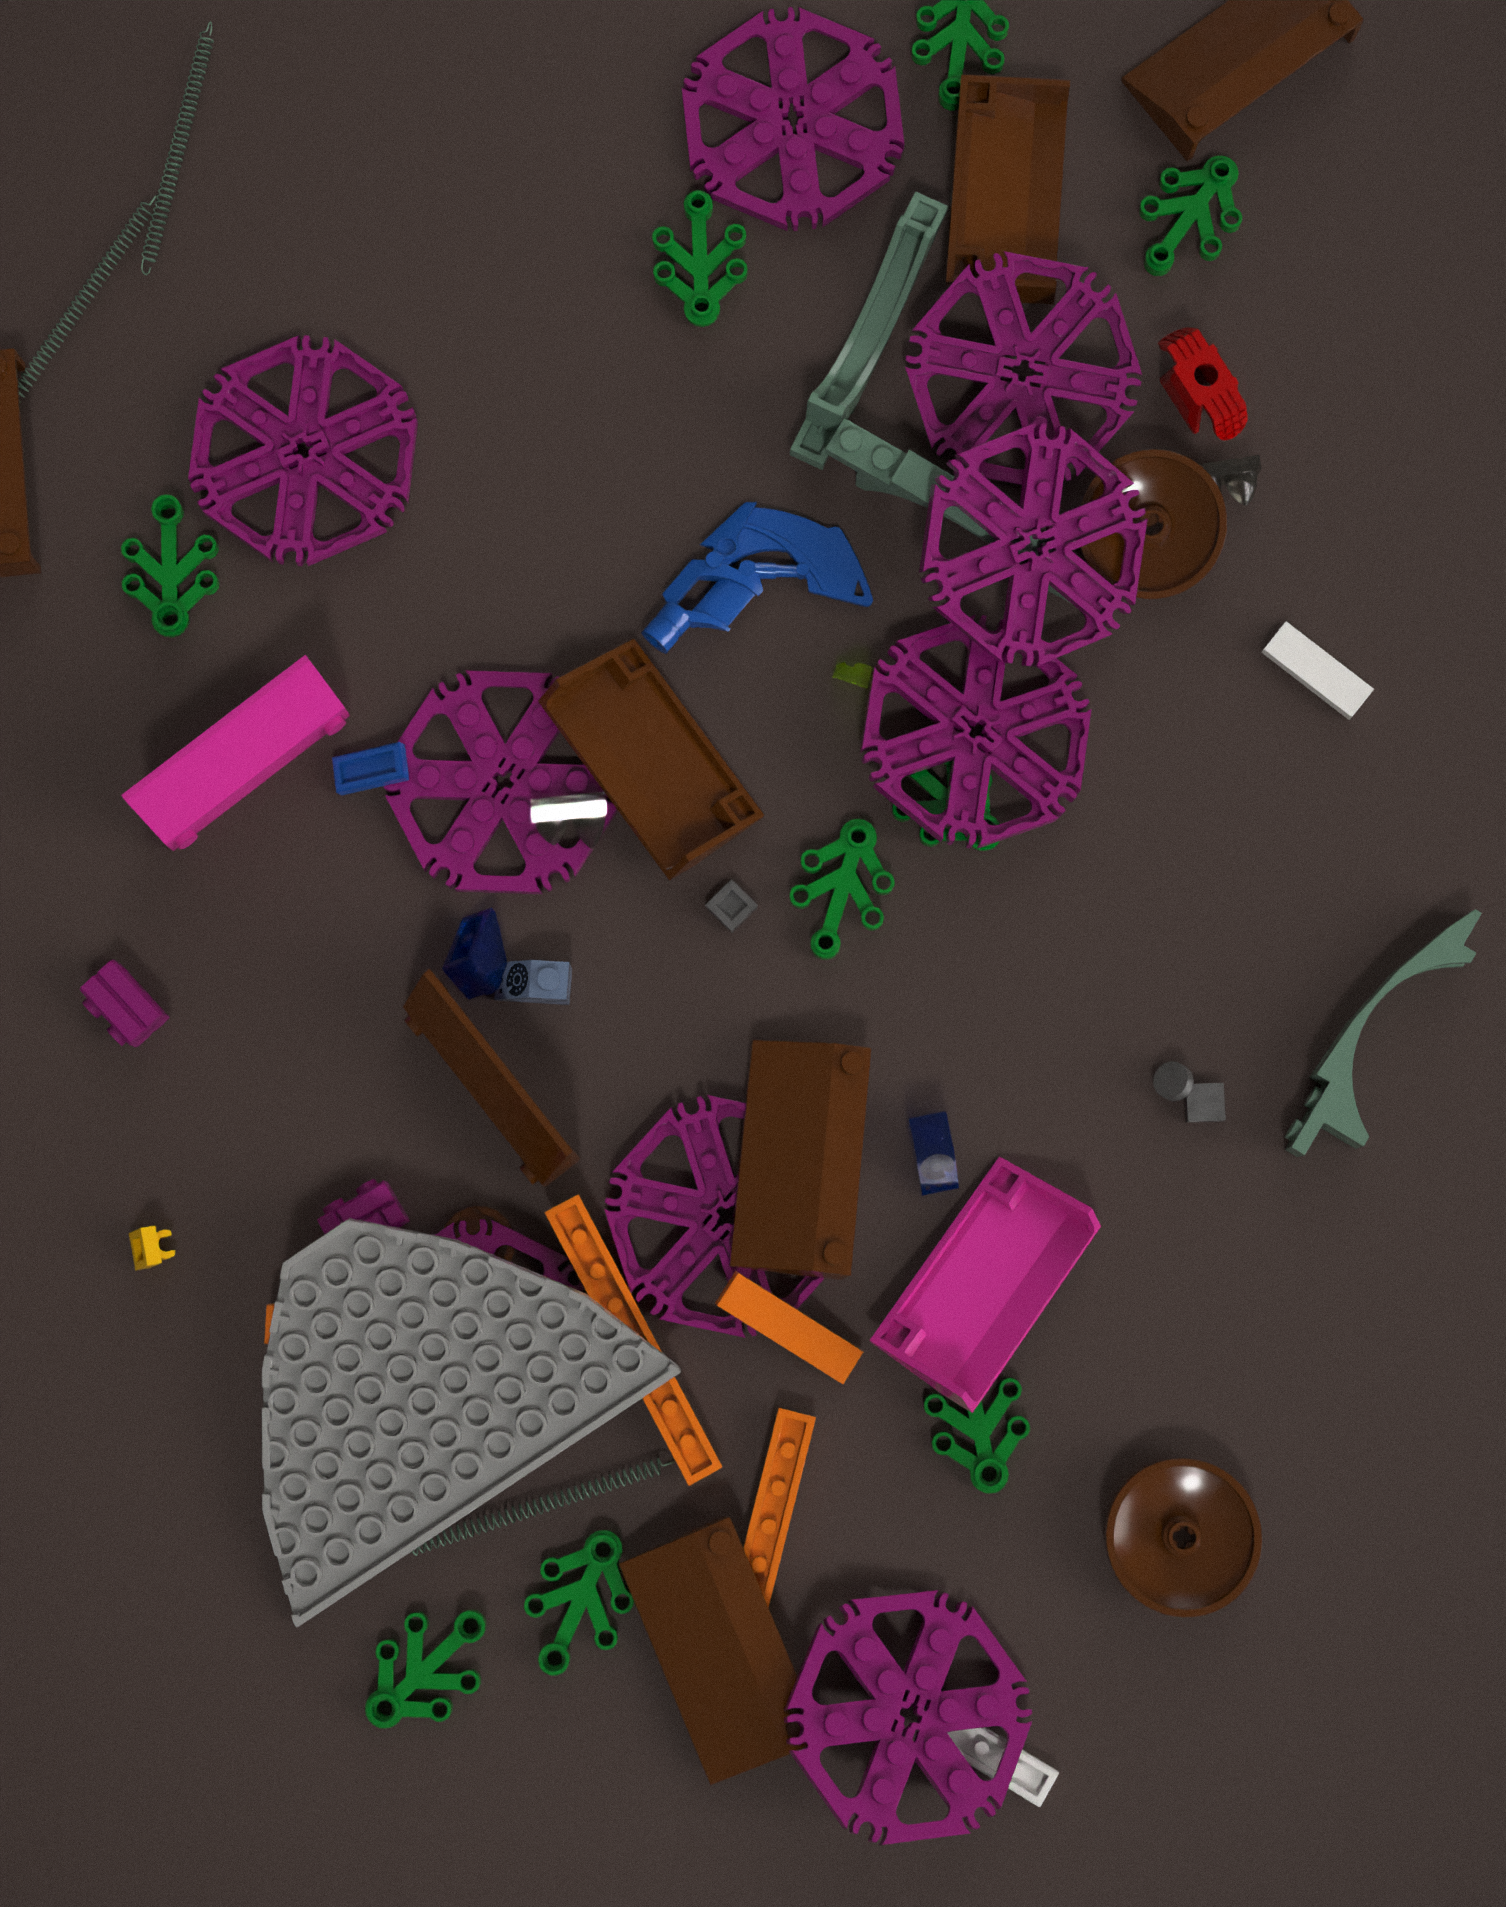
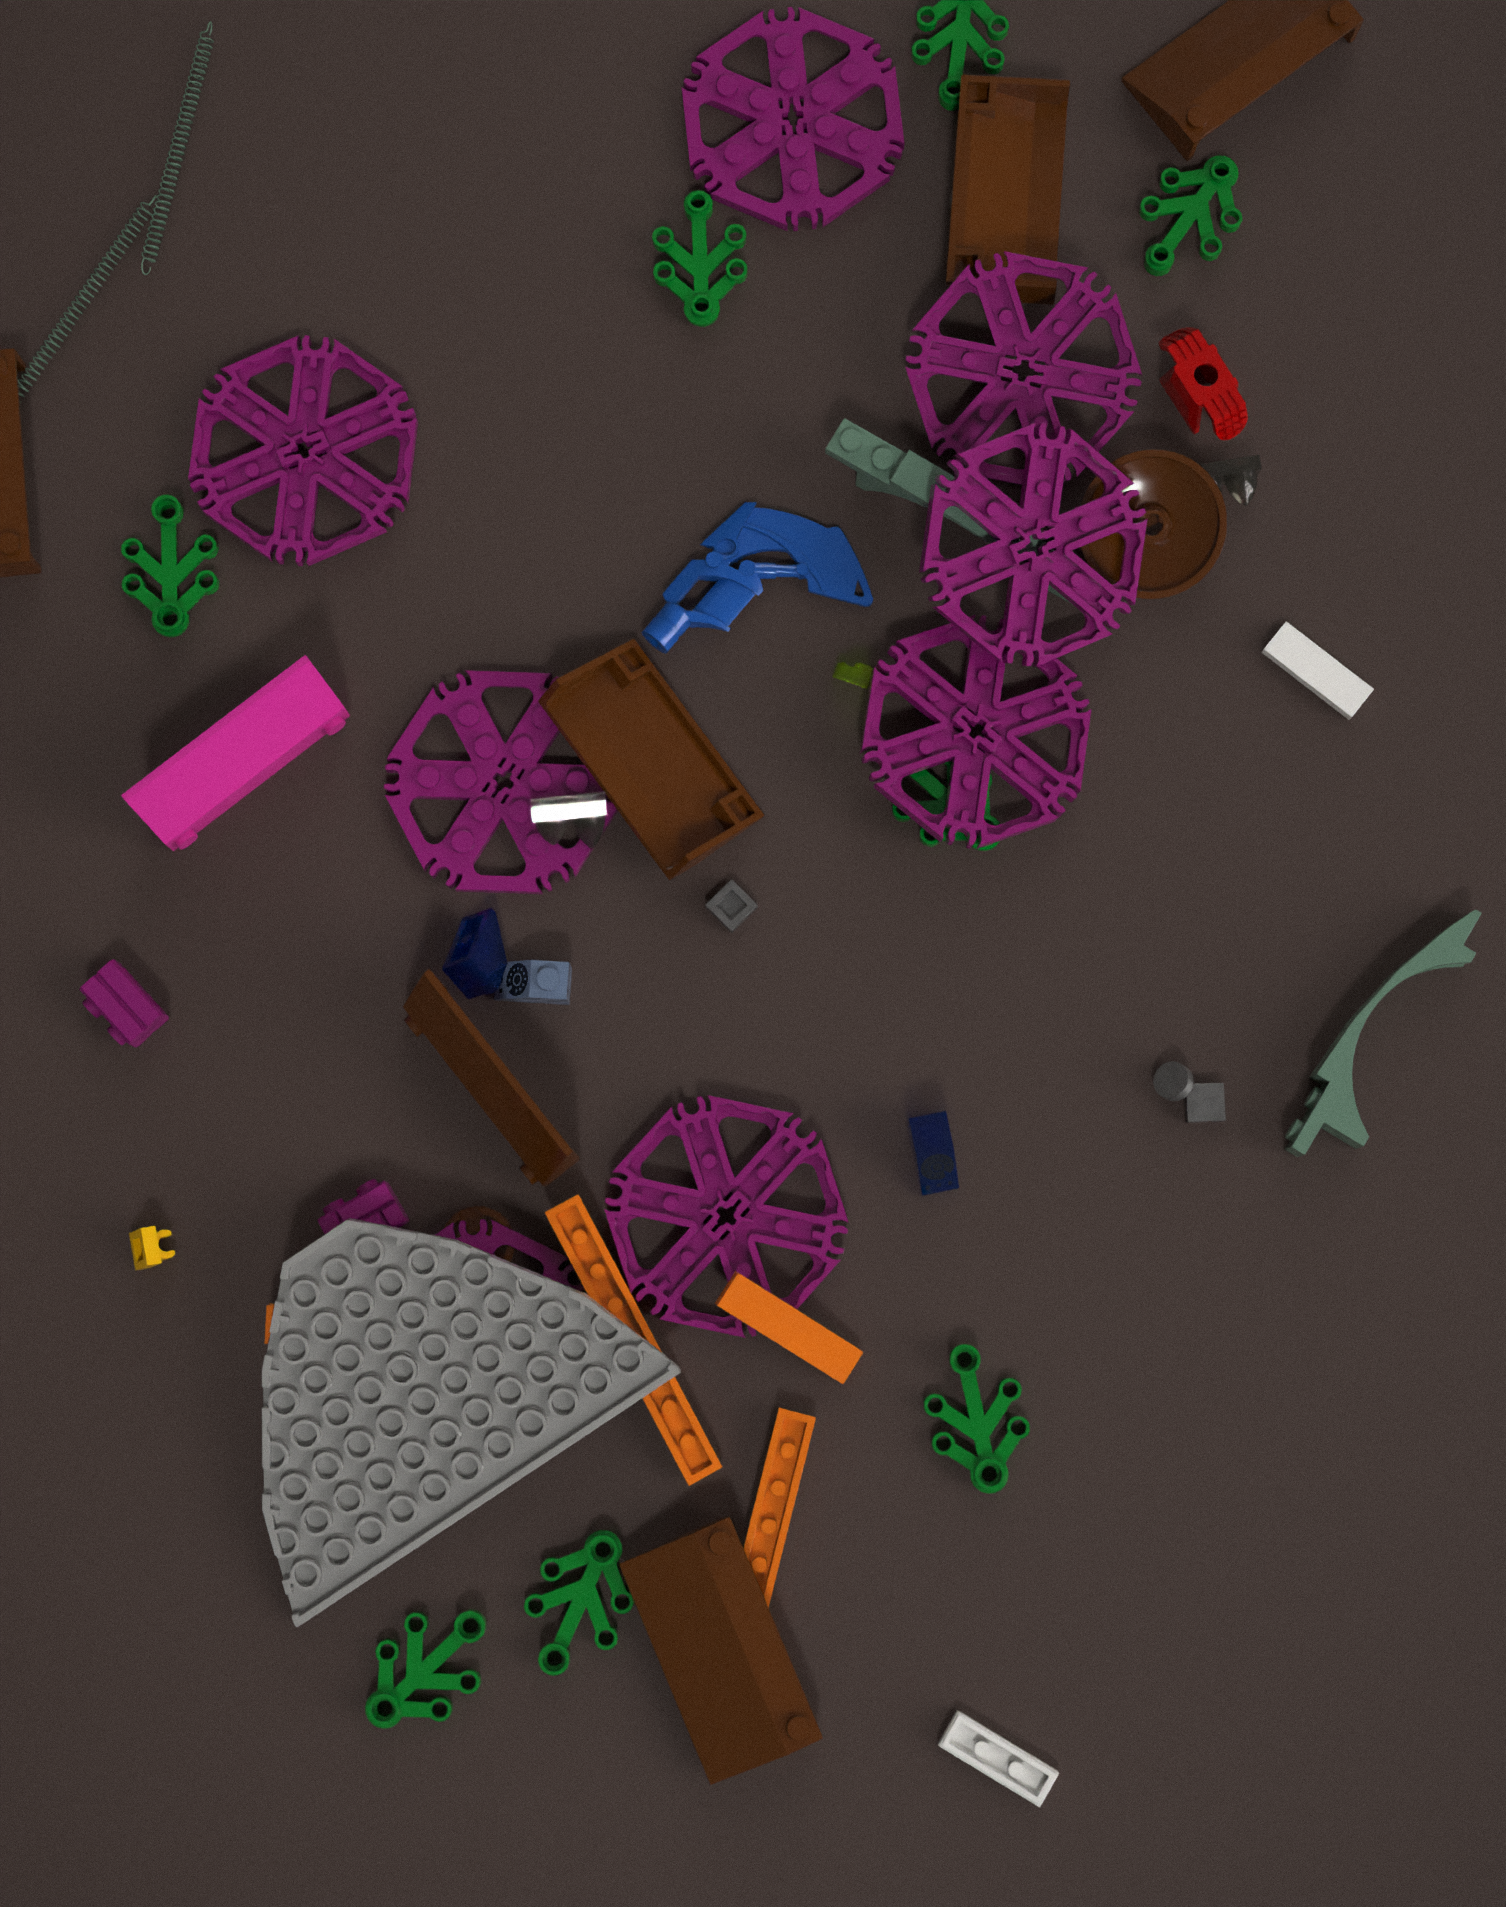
(370, 768): blue tile -> none
(541, 1502): sand green piece -> none
(800, 1158): reddish brown slope -> none
(845, 882): green plant -> none
(850, 374): sand green slope -> none
(873, 1719): magenta plate -> none
(986, 1283): dark pink slope -> none
(1183, 1537): reddish brown dish -> none

